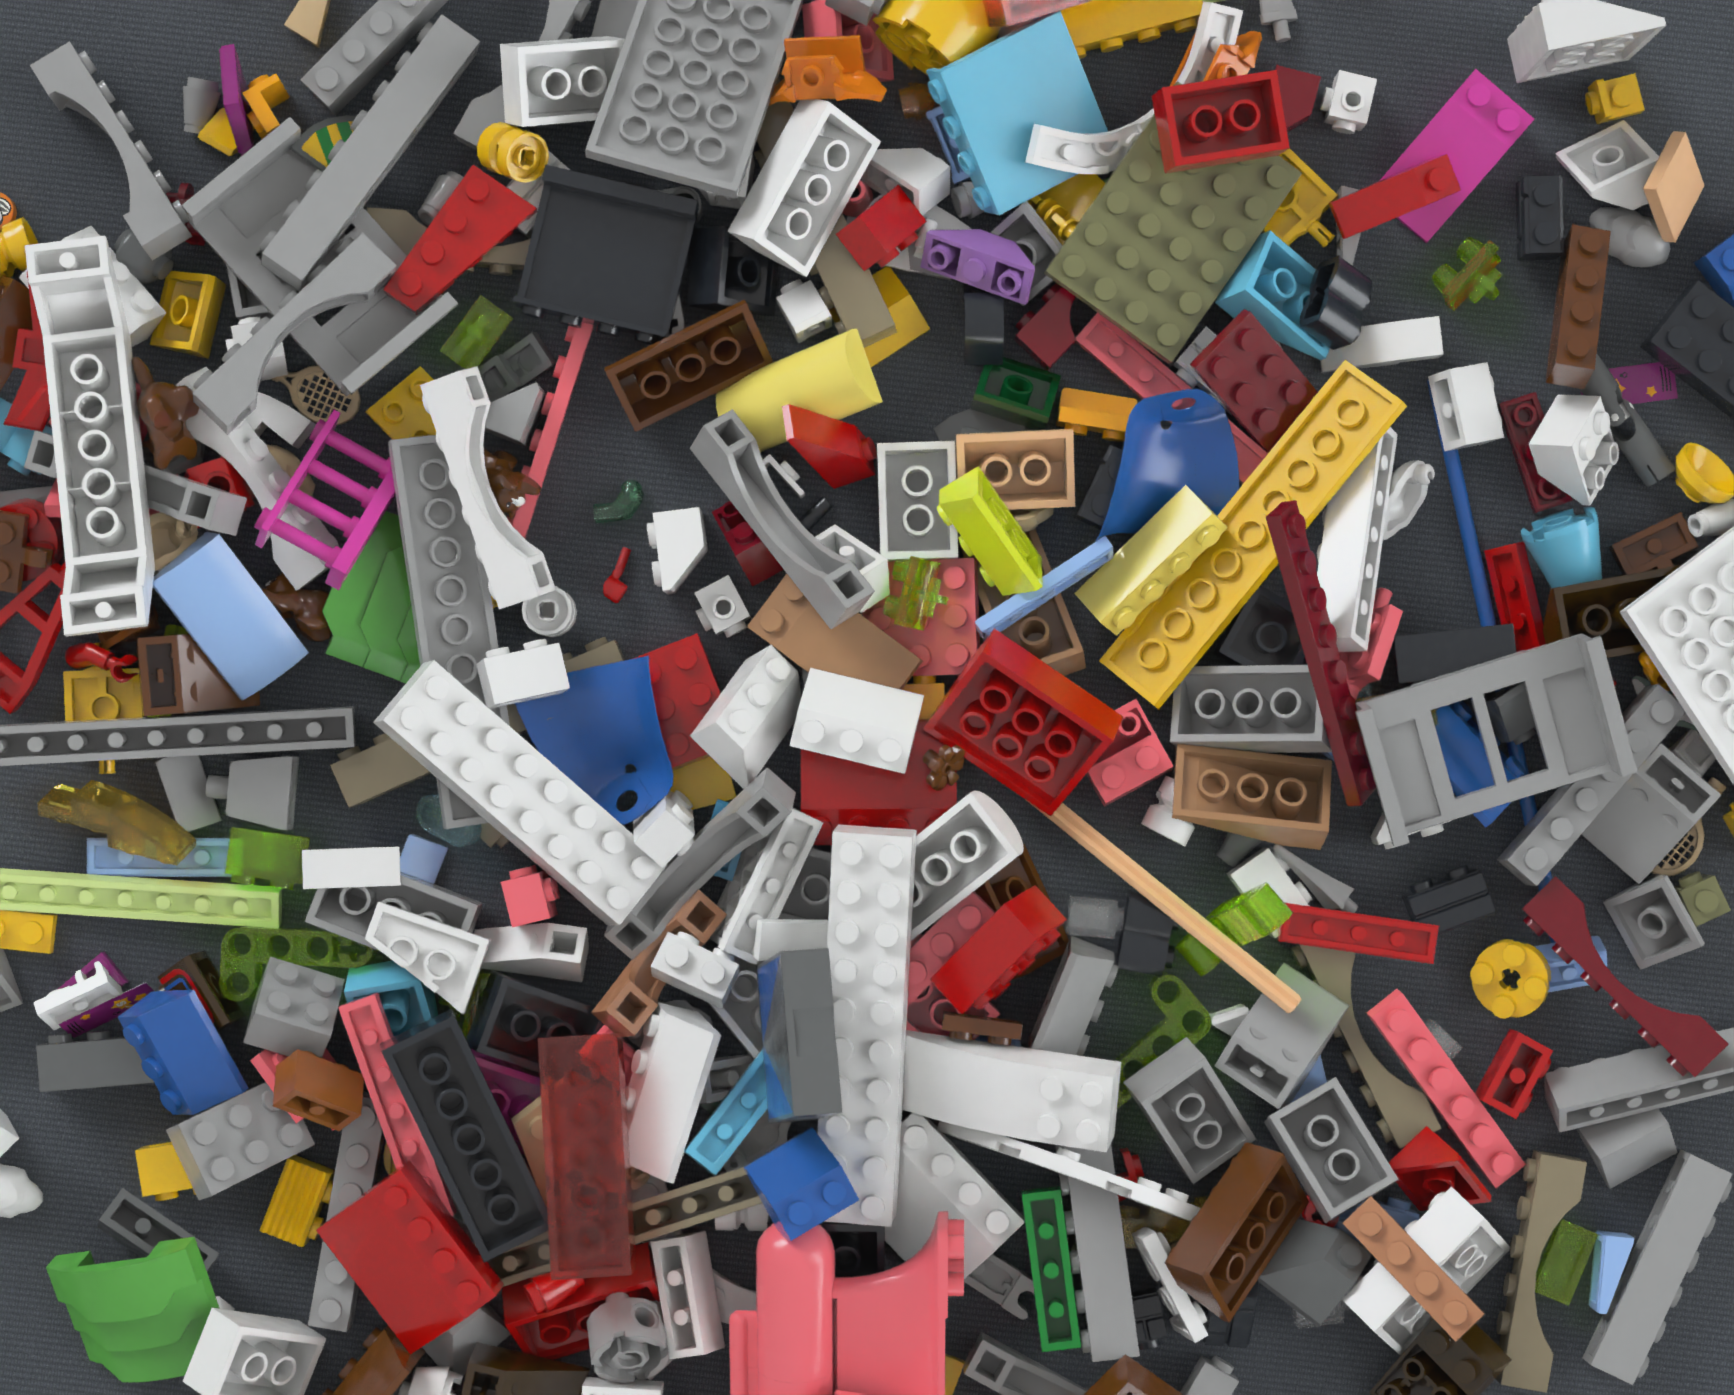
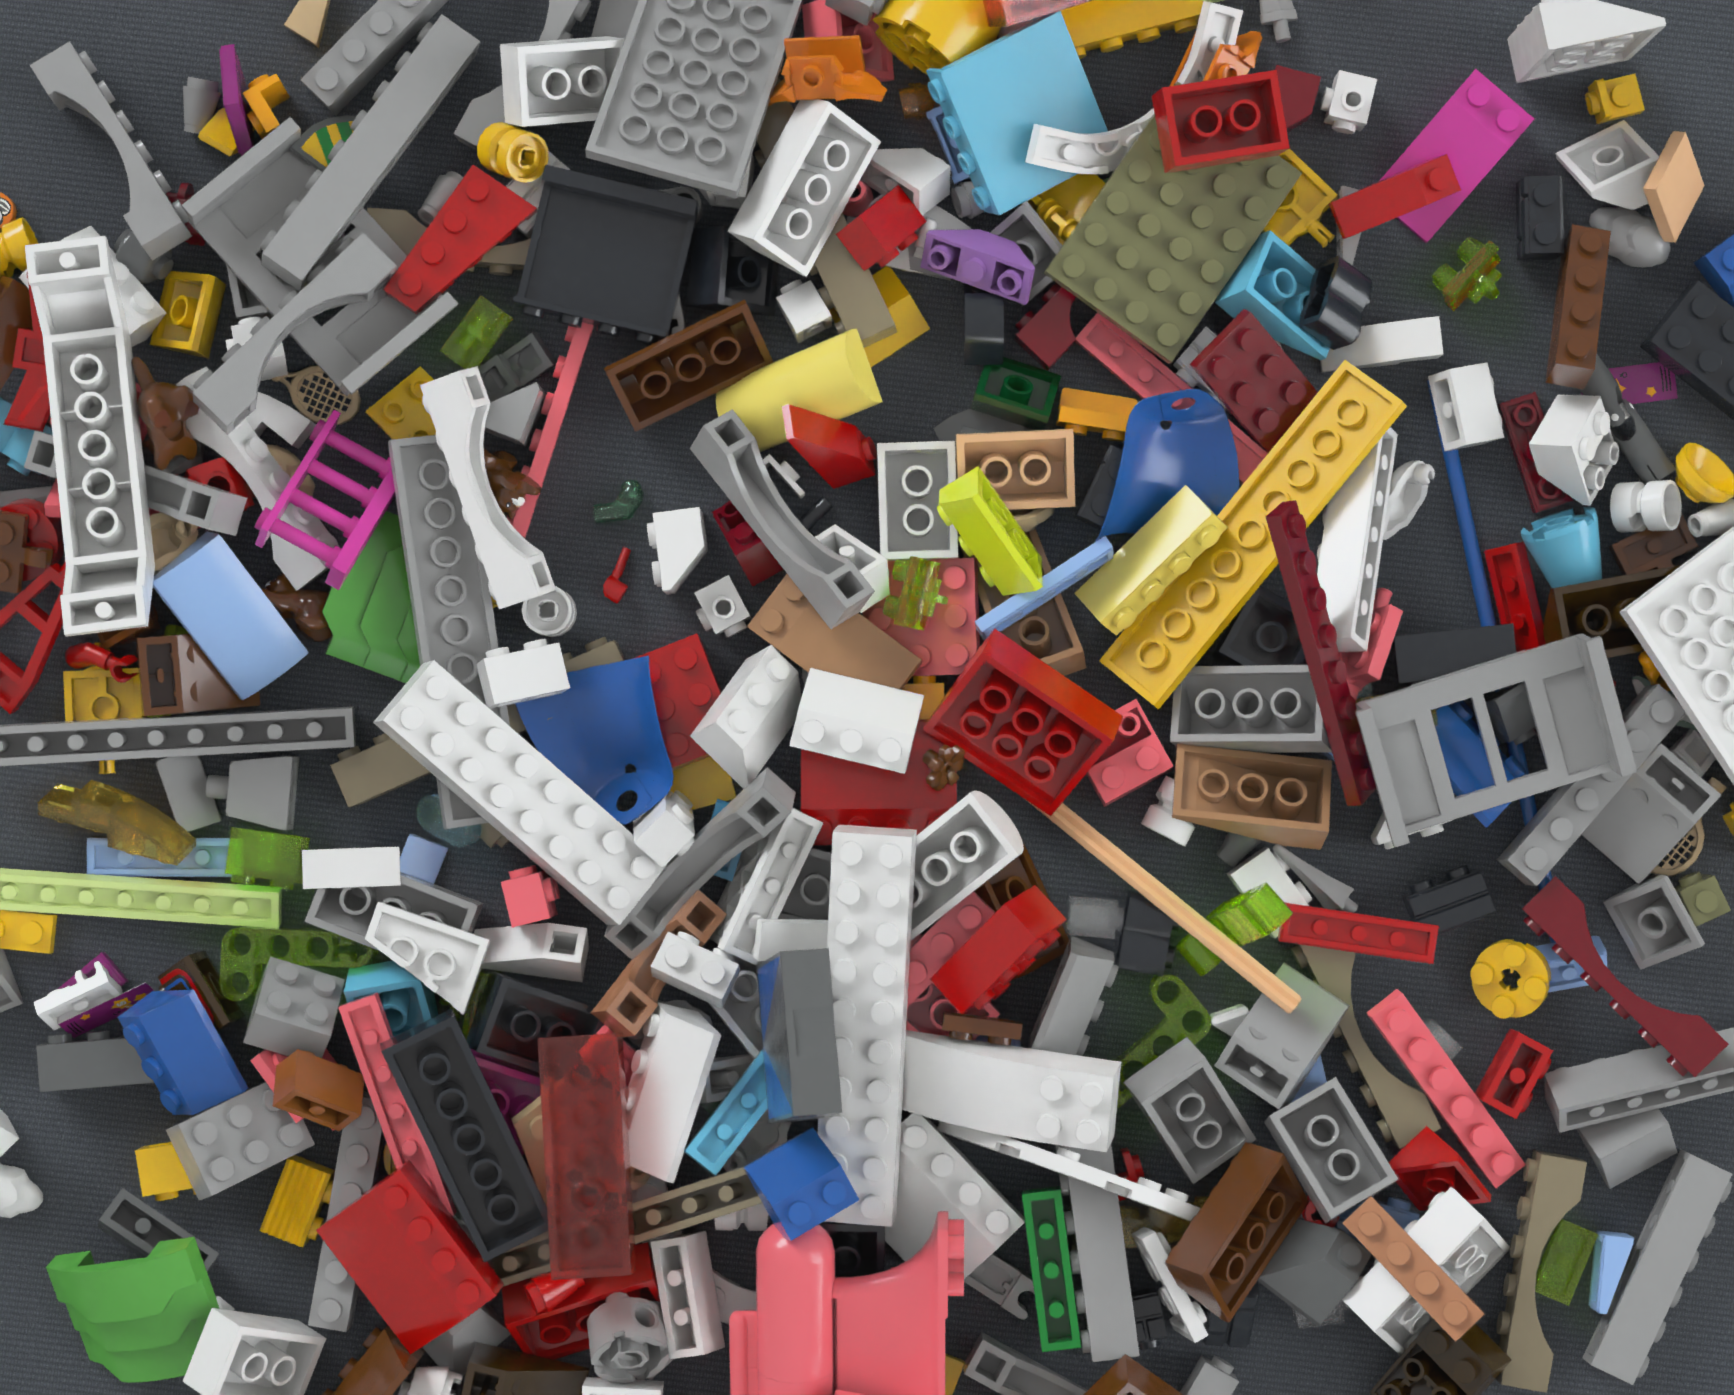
(1642, 506): none -> white wheel

